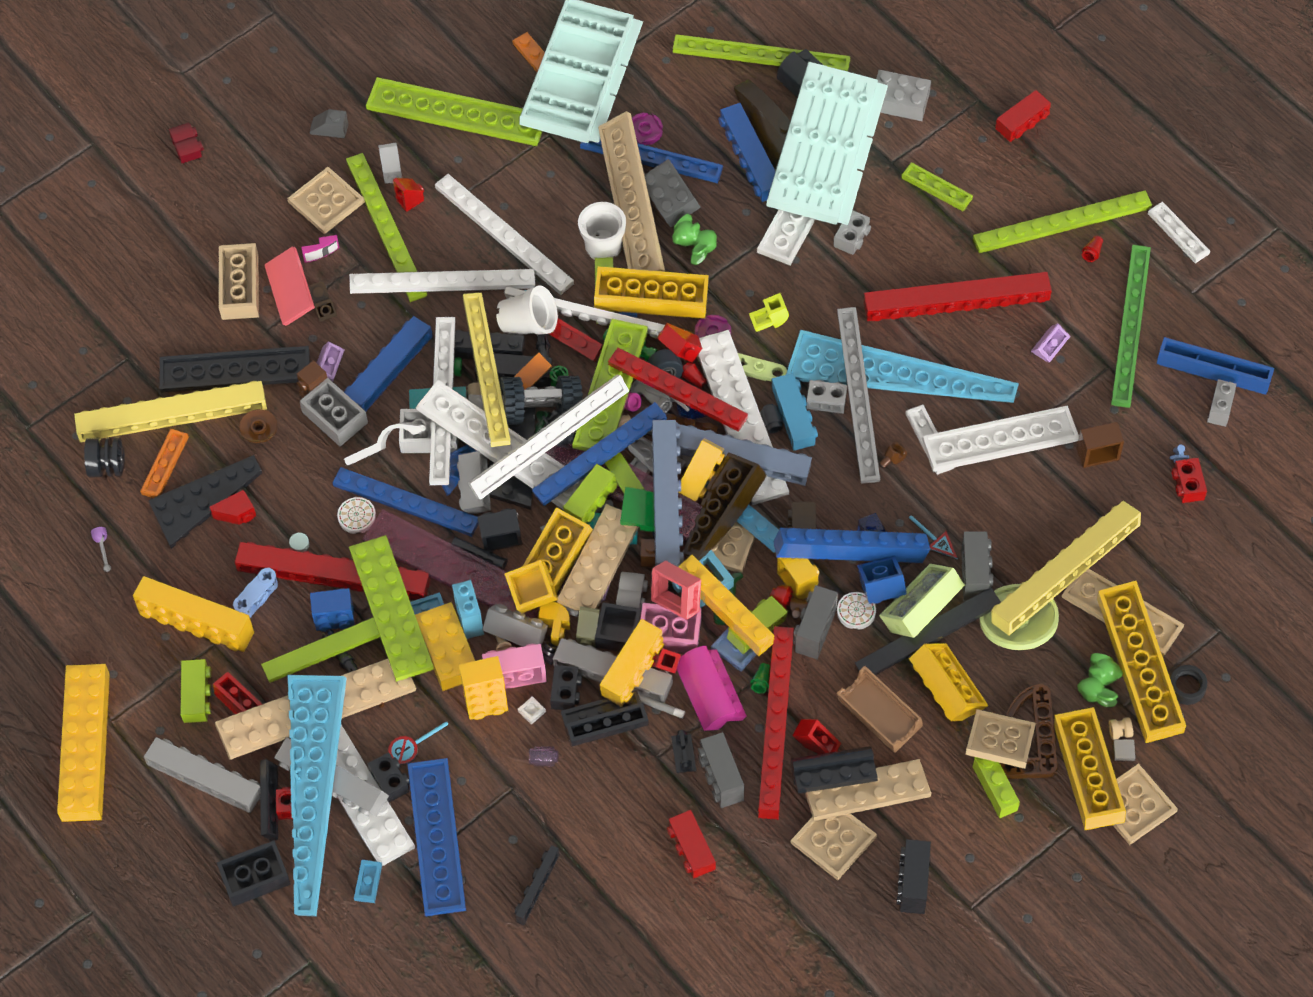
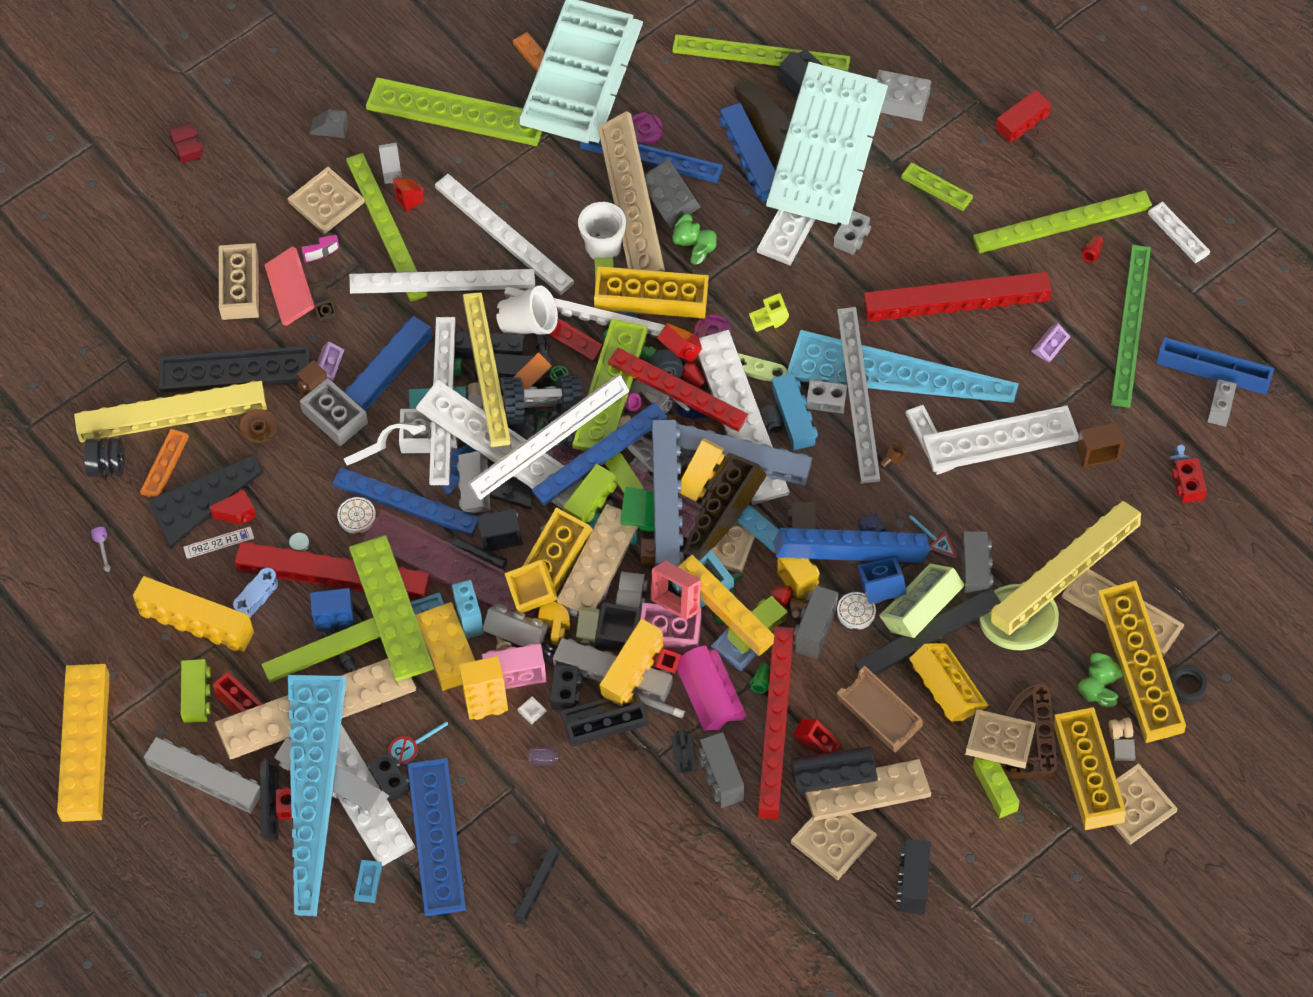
(218, 542): none -> white sticker
(253, 873): black brick -> none
(691, 844): red brick -> none

